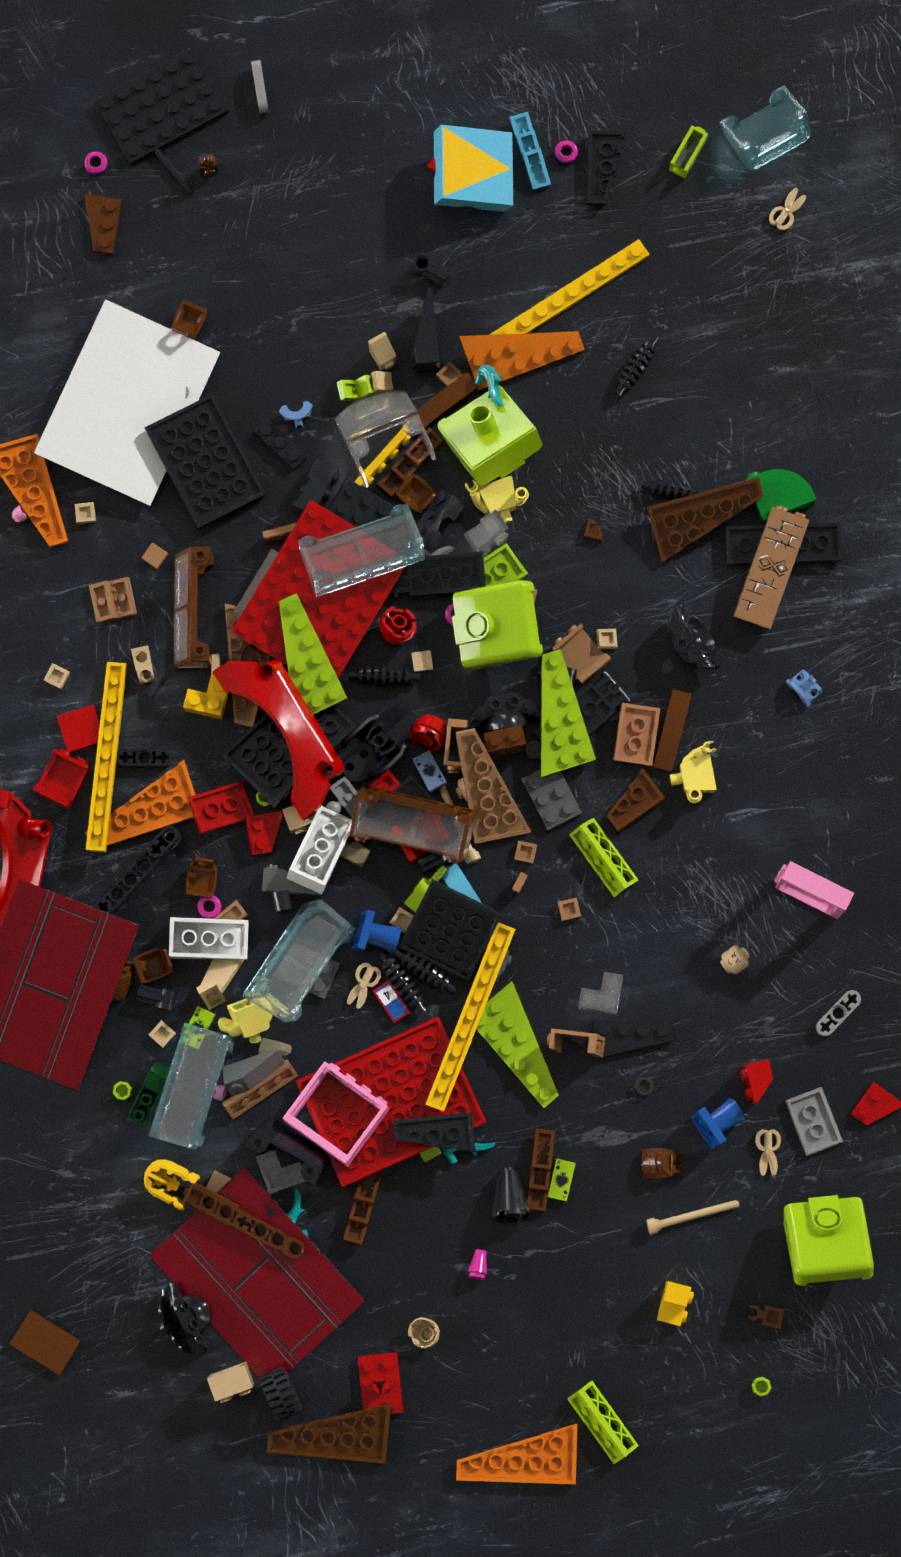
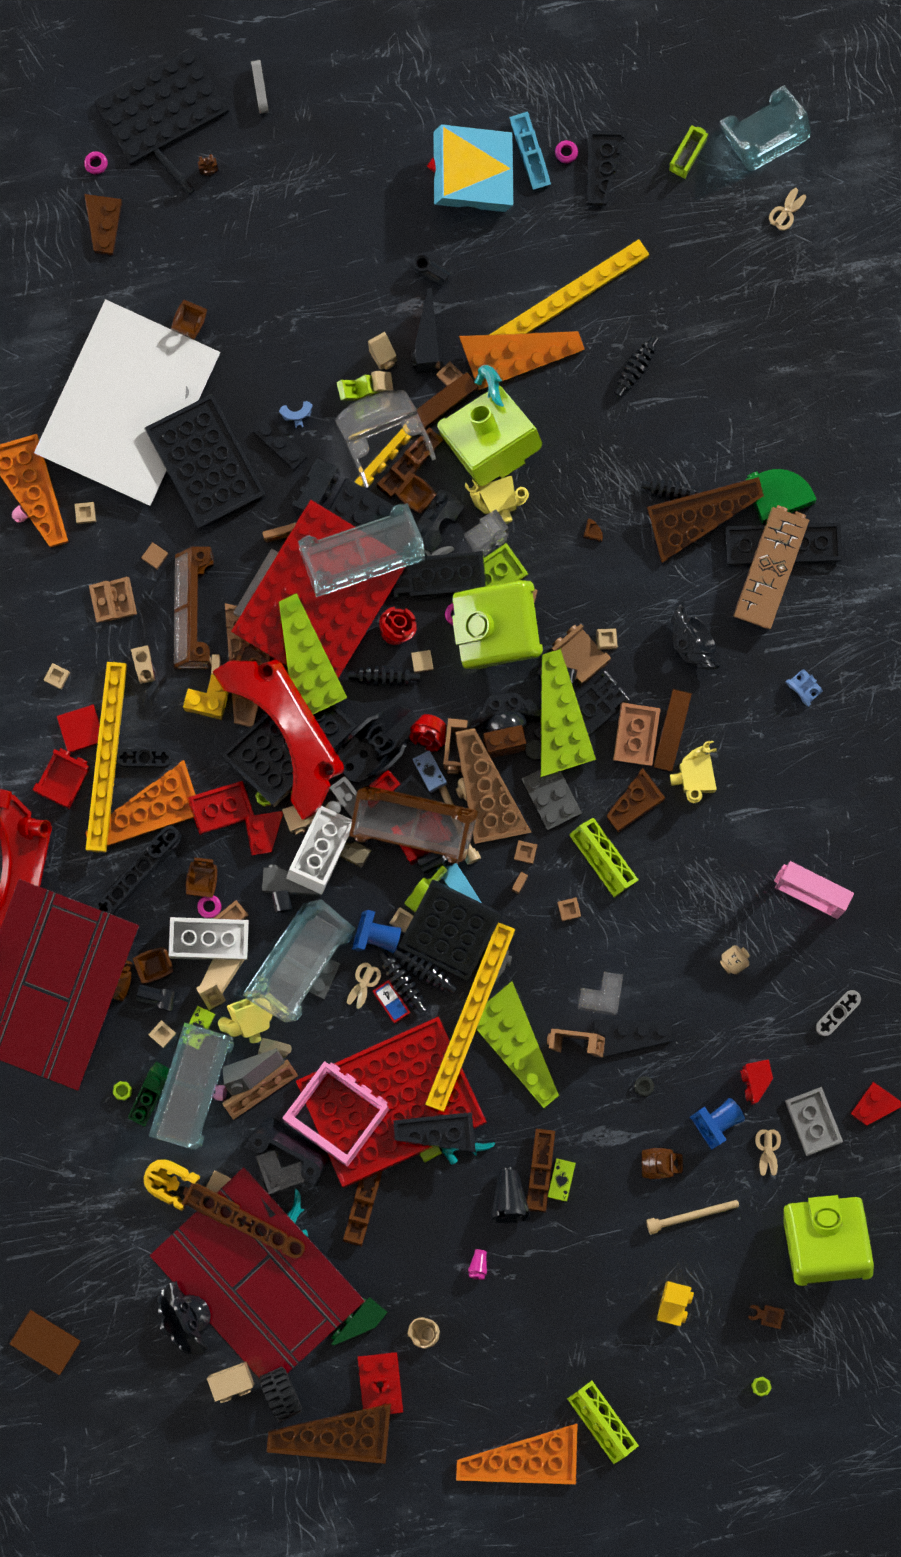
(365, 1319): none -> dark green slope

